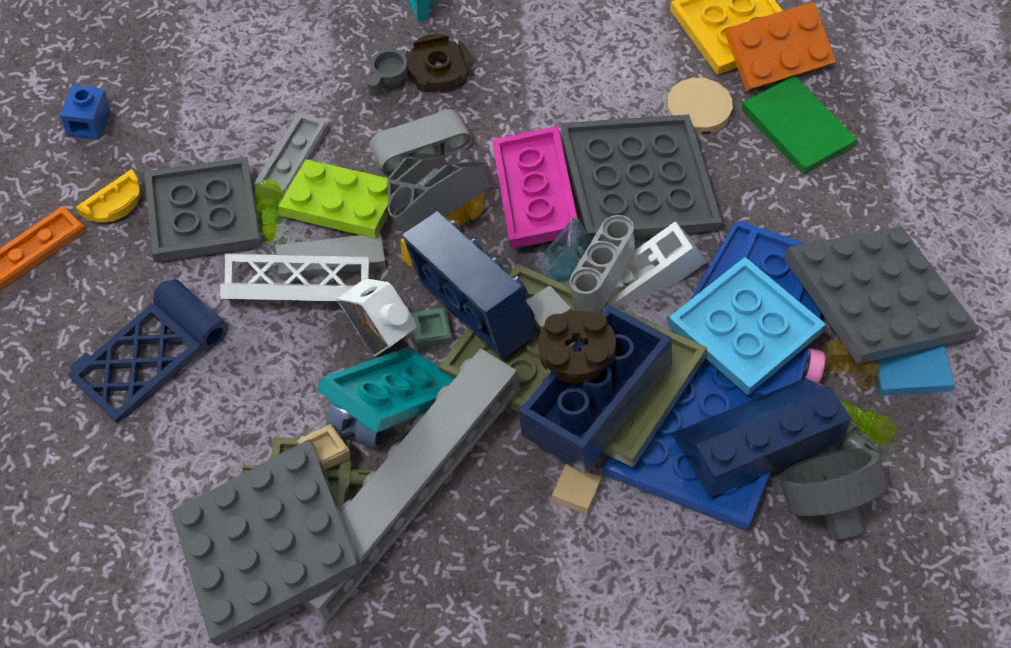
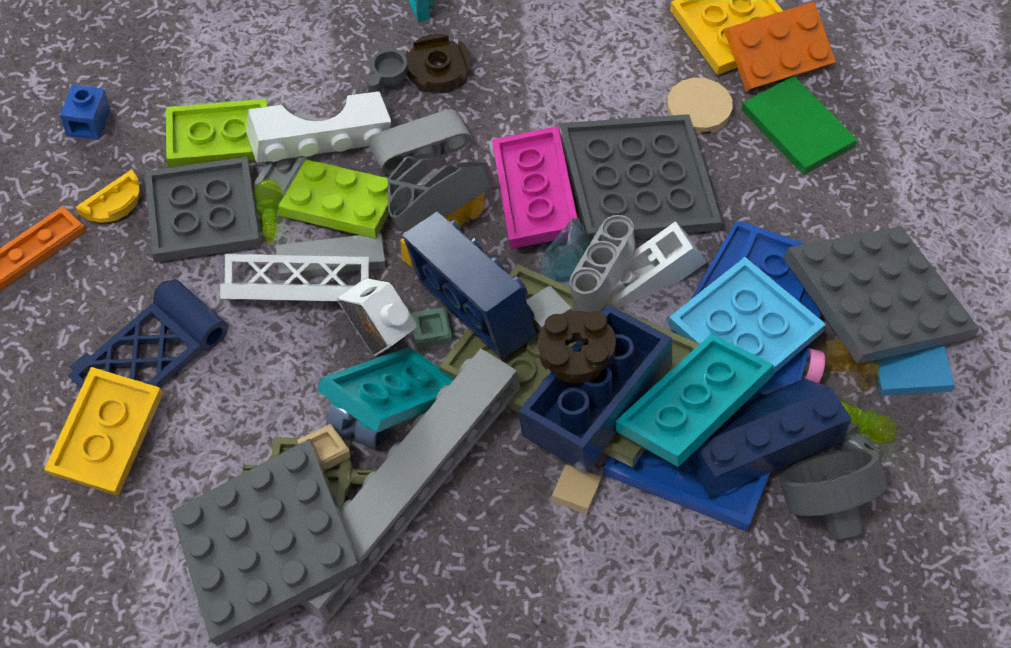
(104, 431): none -> yellow plate
(208, 132): none -> lime plate
(280, 135): none -> white arch
(694, 399): none -> teal plate

